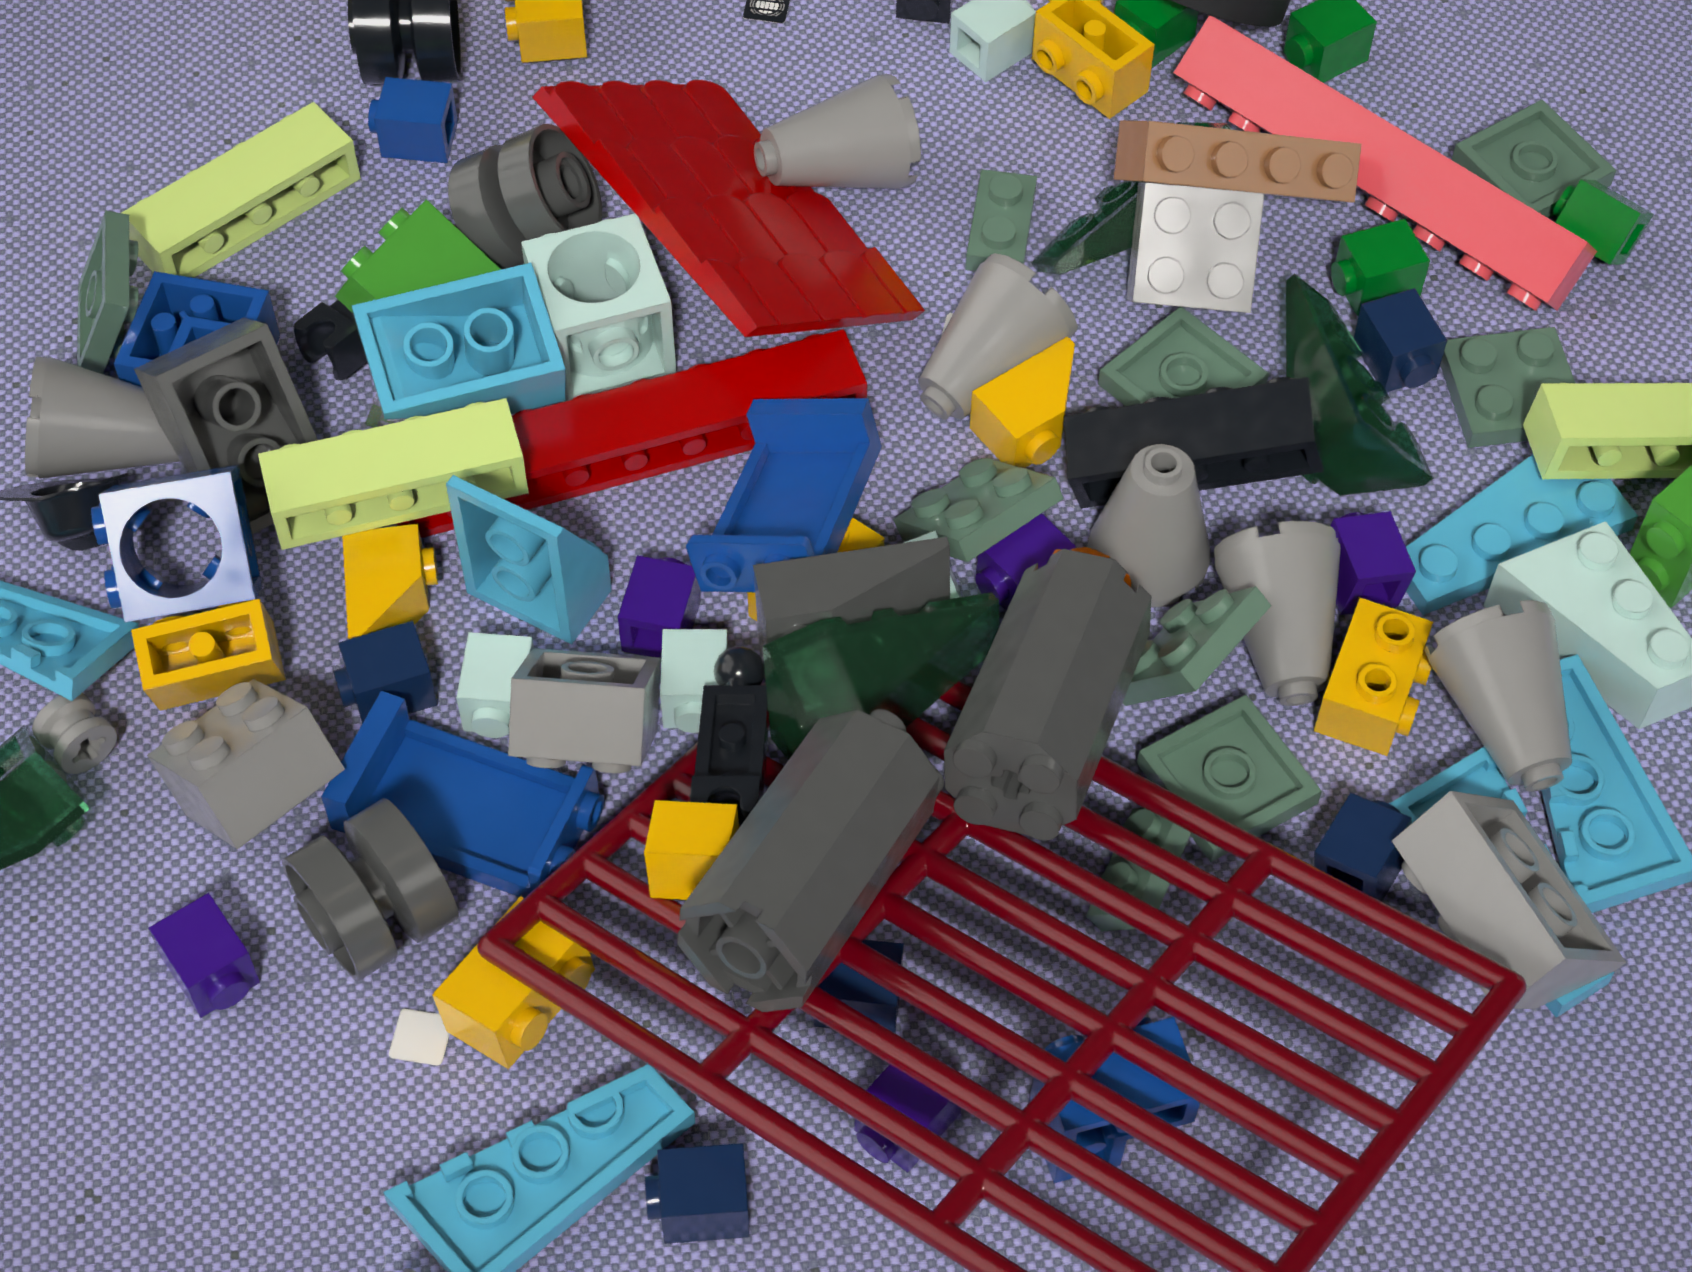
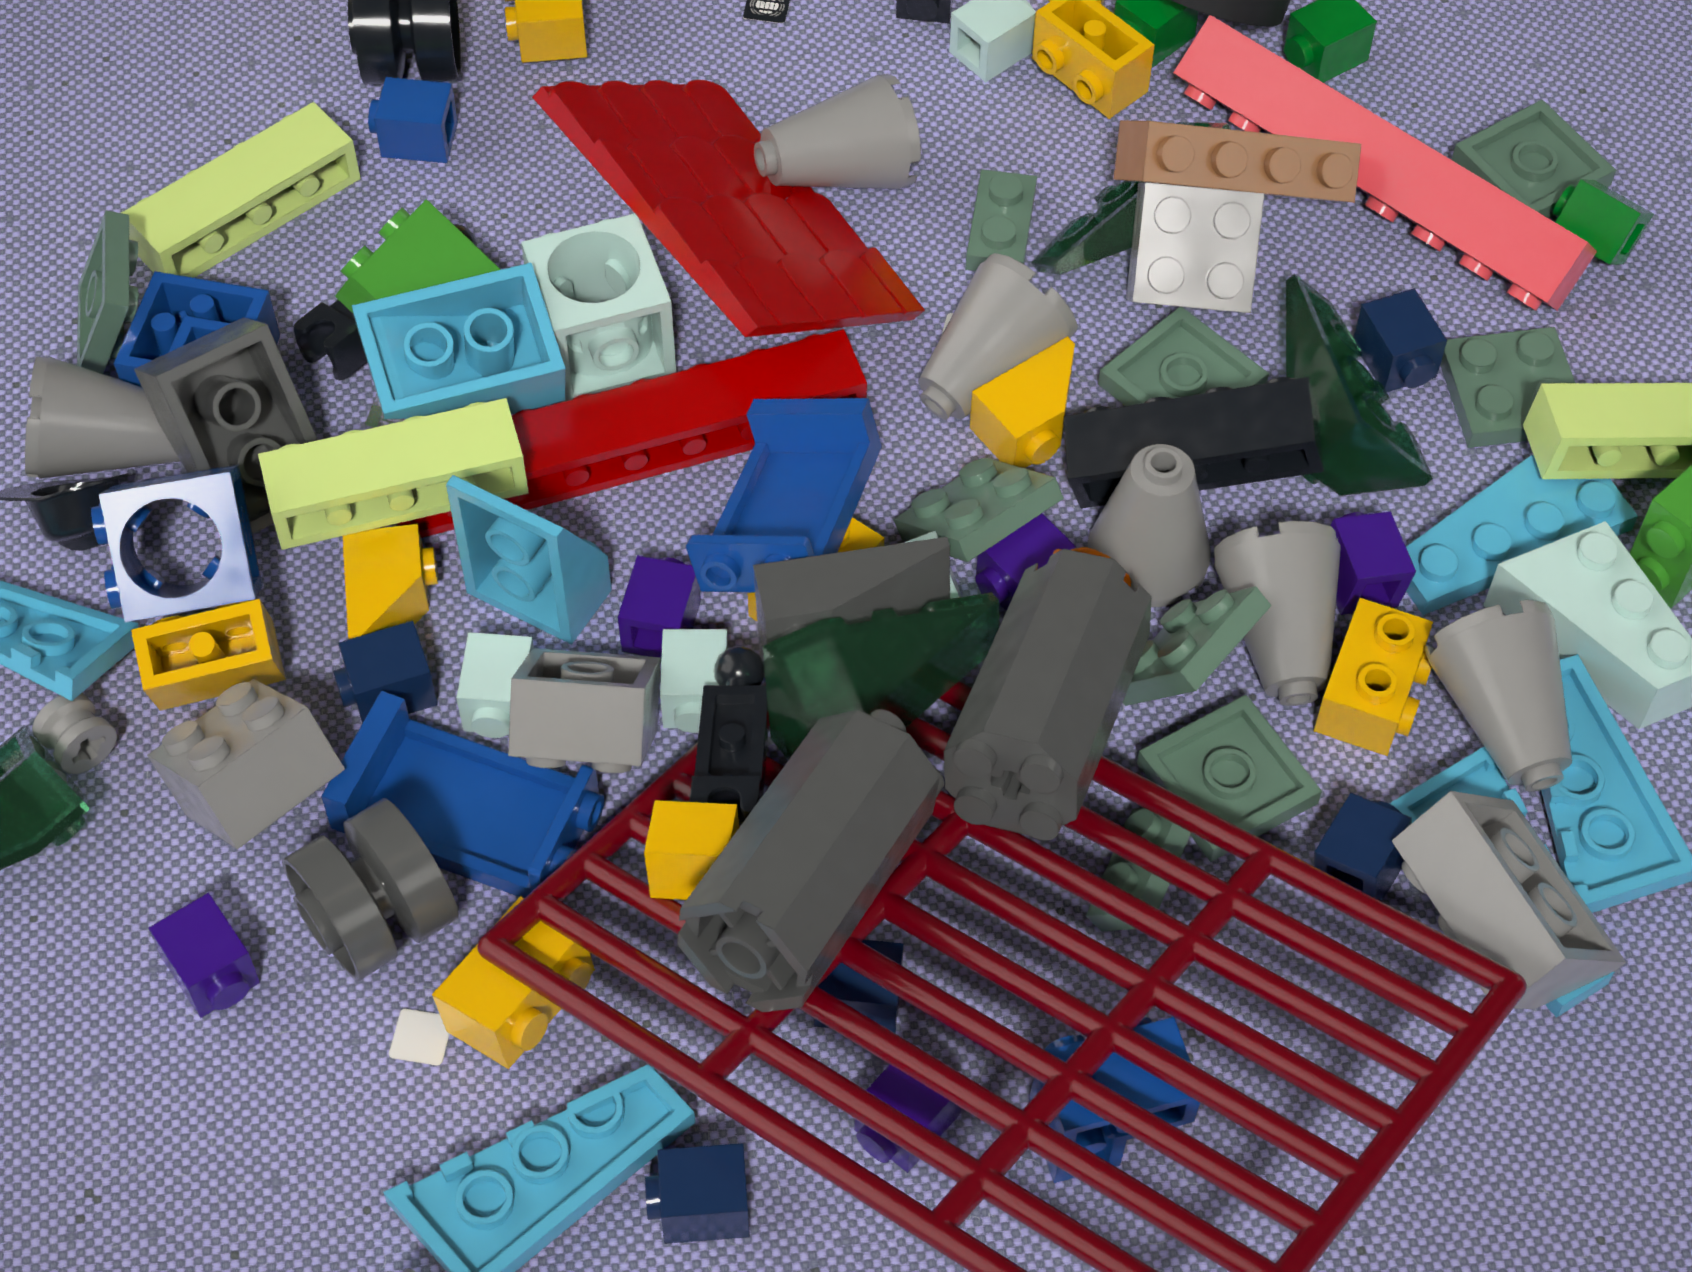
(522, 192): dark grey wheel -> none
(1379, 263): green brick -> none

